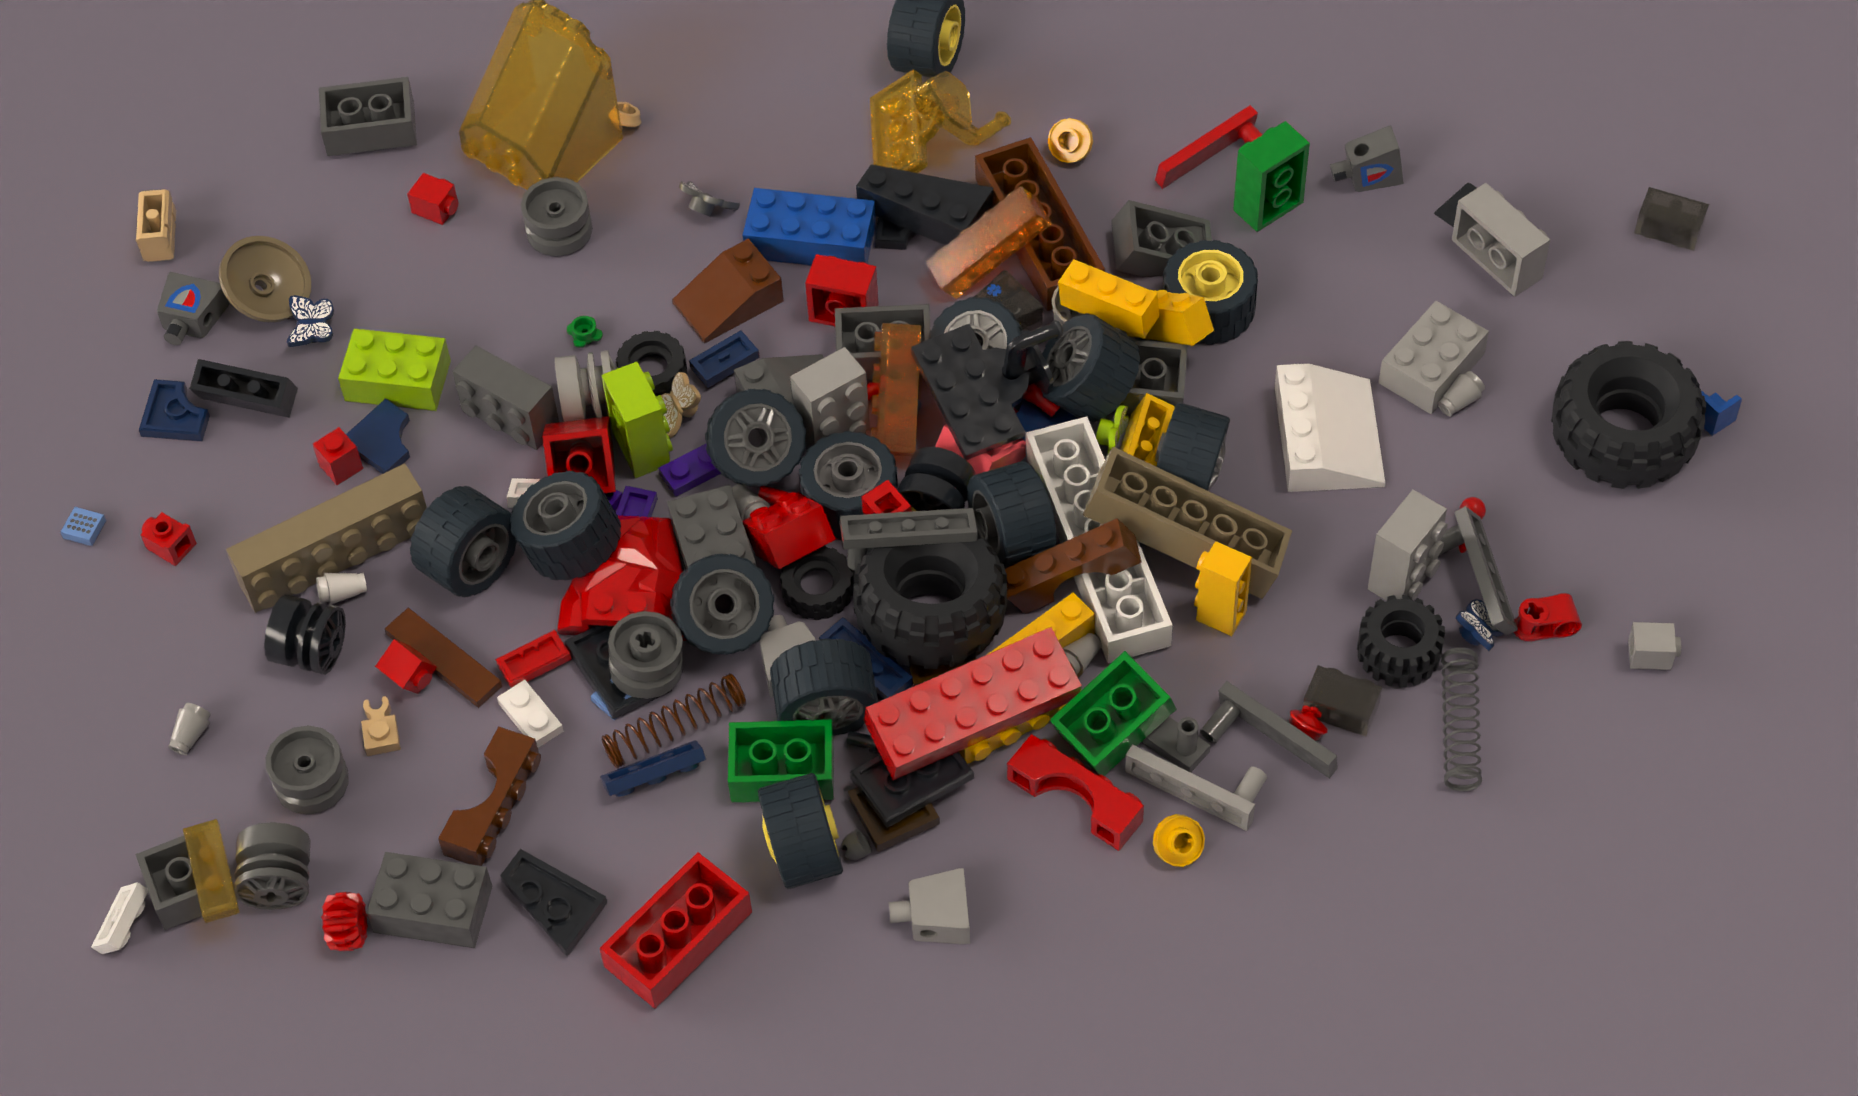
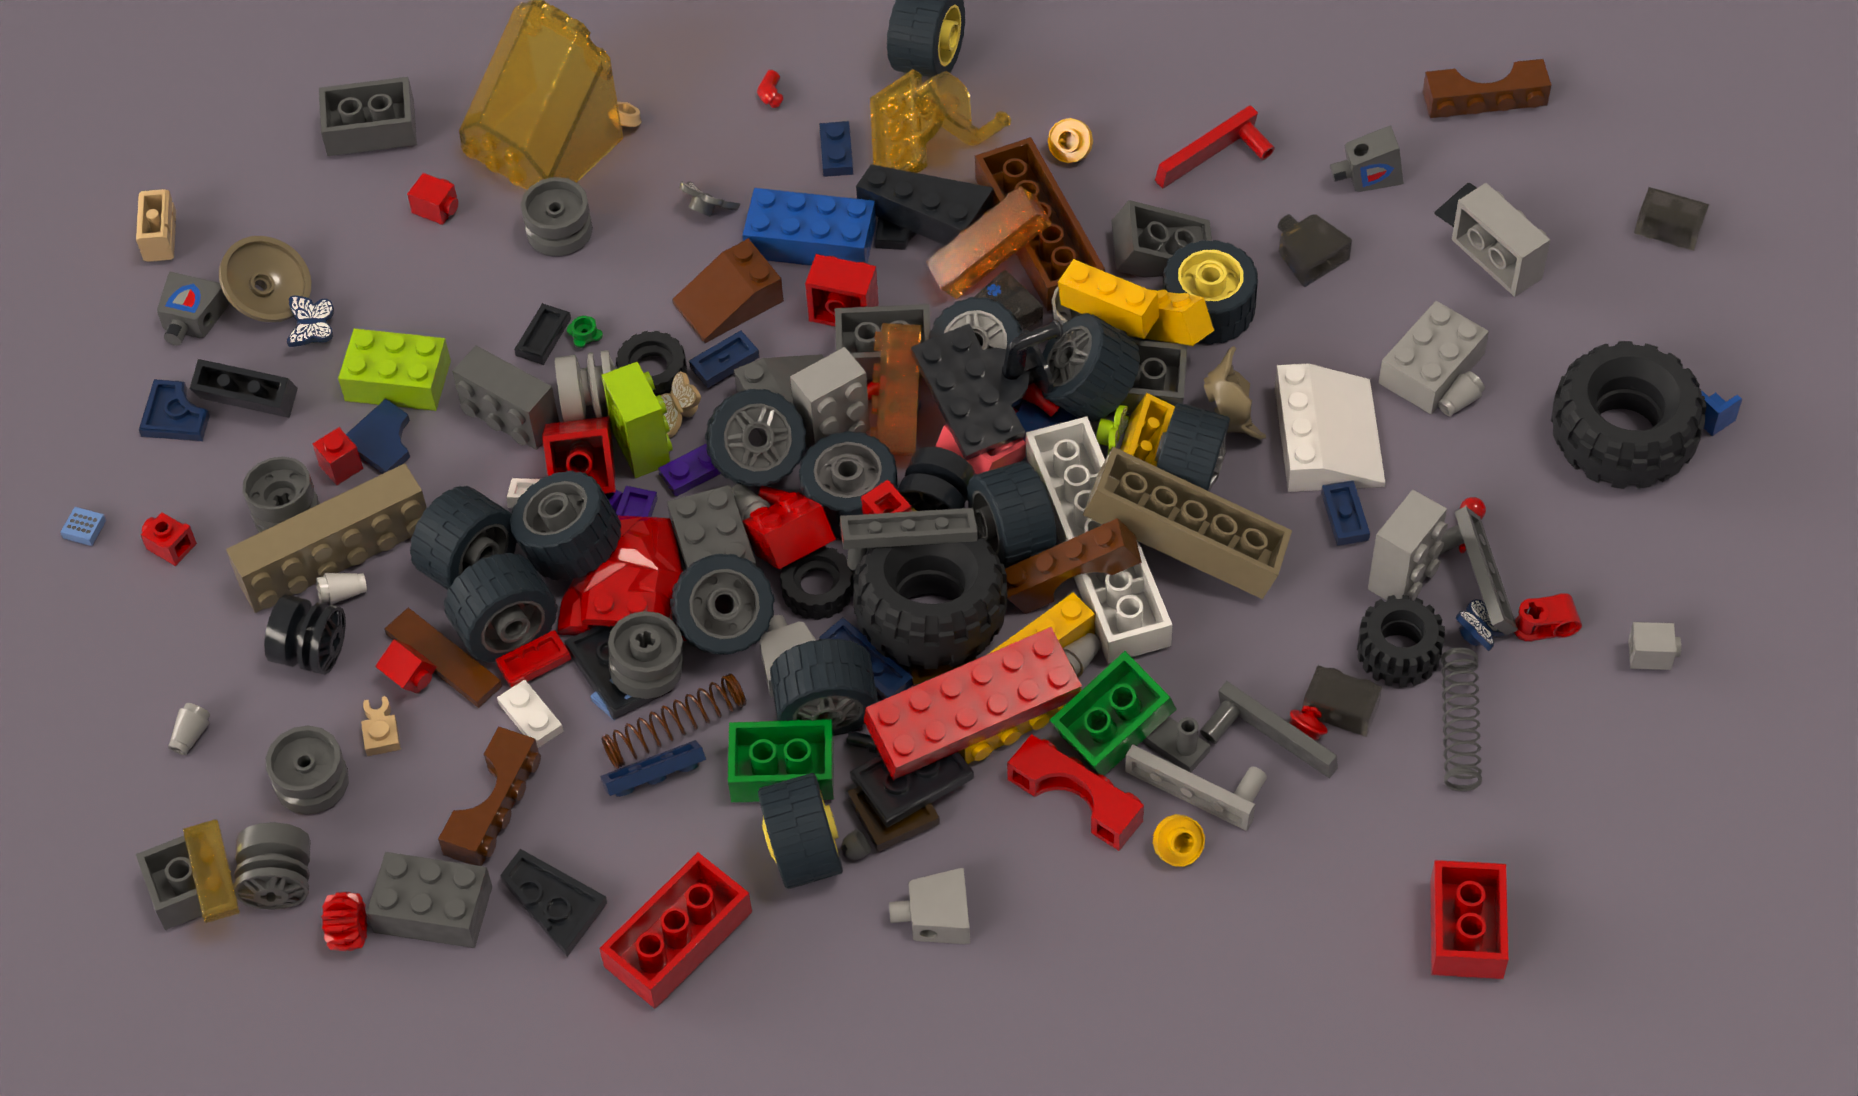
(115, 928): white plate -> none
(278, 491): none -> dark grey wheel
(499, 606): none -> black wheel
(542, 334): none -> black tile
(768, 92): none -> red arm
(836, 148): none -> dark blue plate
(1222, 588): yellow brick -> none
(1232, 396): none -> dark tan brick
(1271, 176): green brick -> none
(1312, 247): none -> clear smoke torso
(1345, 513): none -> dark blue plate
(1452, 94): none -> reddish brown arch
(1469, 919): none -> red brick

